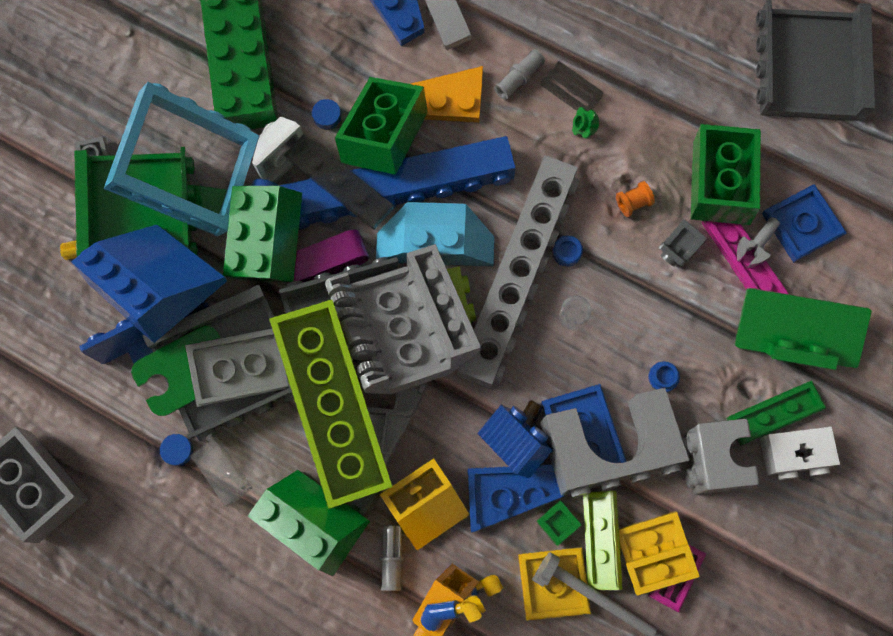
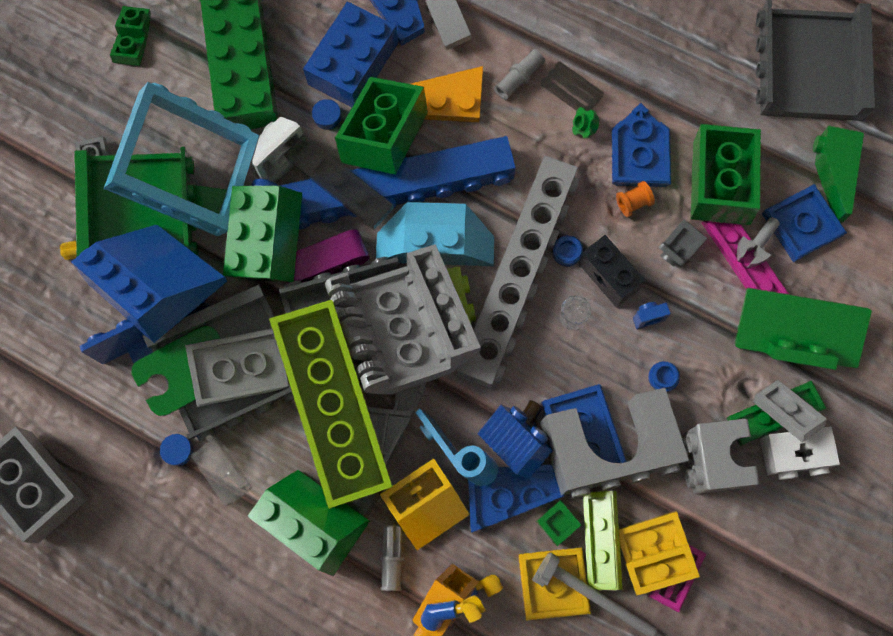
(132, 35): none -> green slope
(350, 54): none -> blue brick
(469, 462): none -> dark azure door
(611, 271): none -> black brick
(641, 150): none -> blue tile
(651, 314): none -> blue plate
(790, 411): none -> light grey plate
(838, 167): none -> green slope

